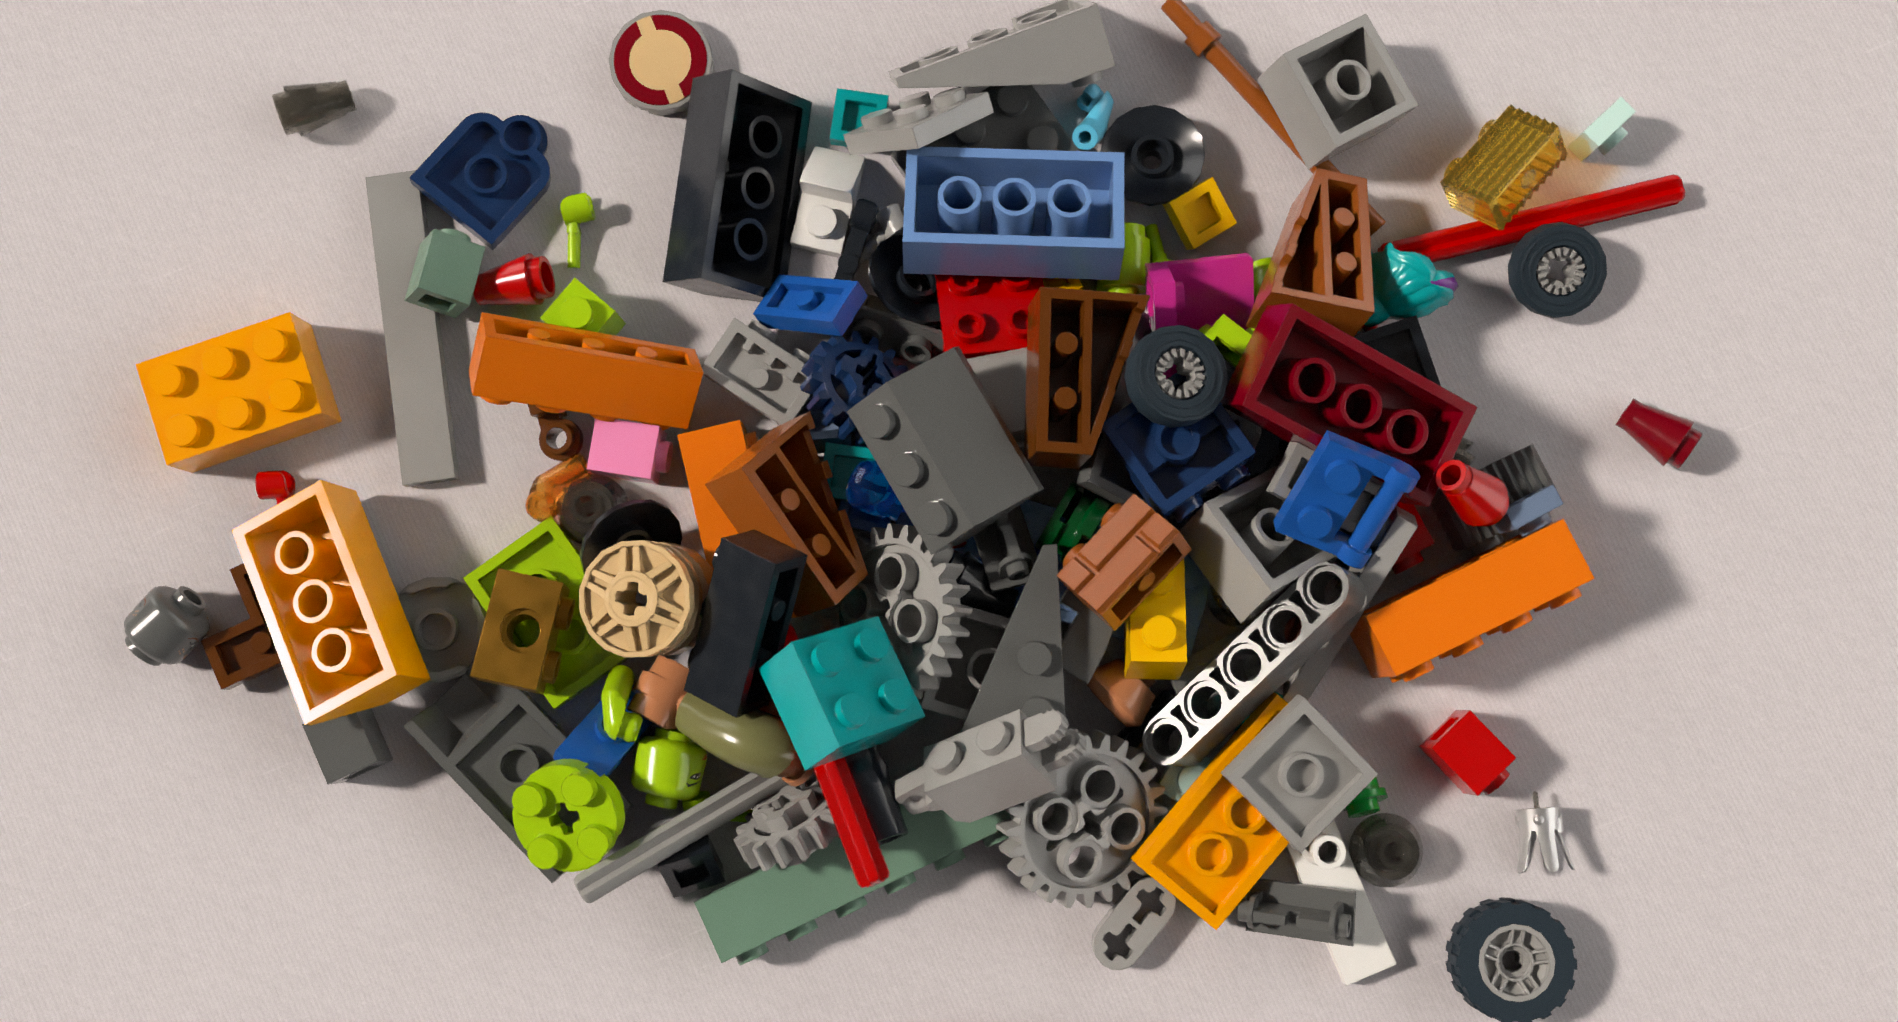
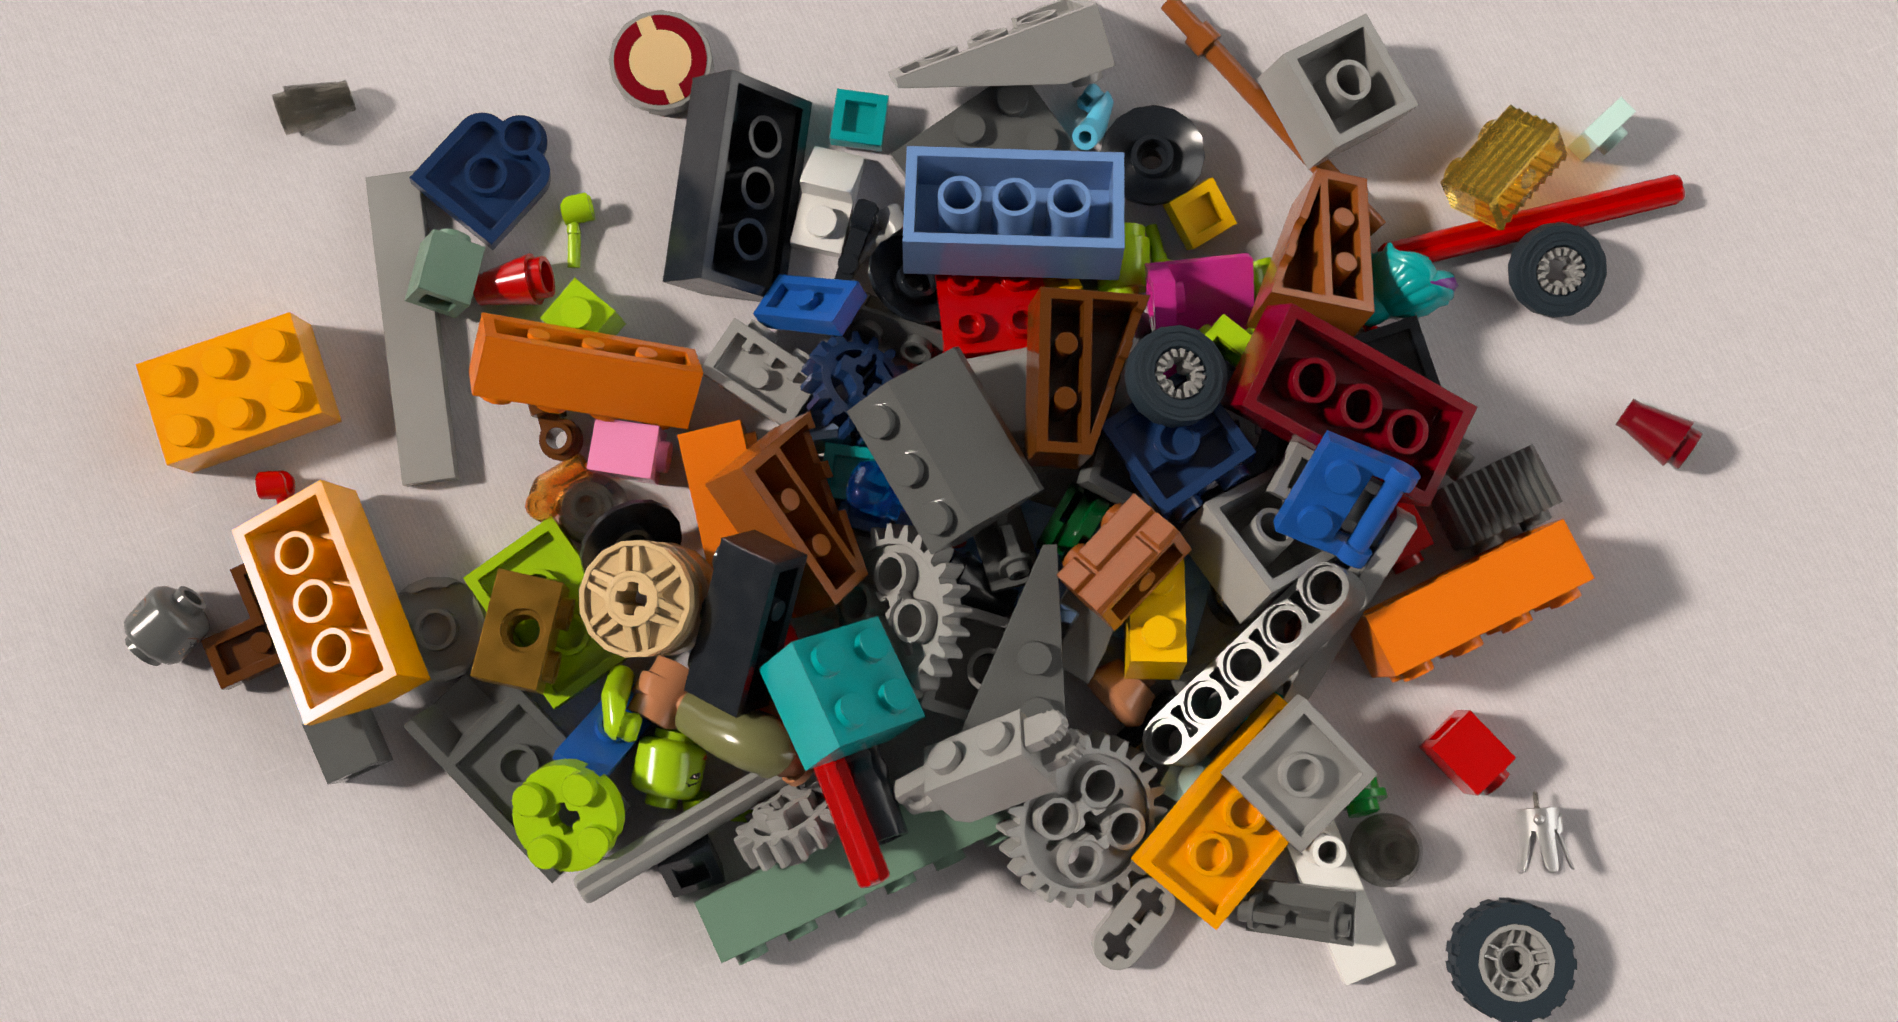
(917, 121): light grey plate -> none
(1474, 494): red cone -> none
(1530, 511): sand blue plate -> none

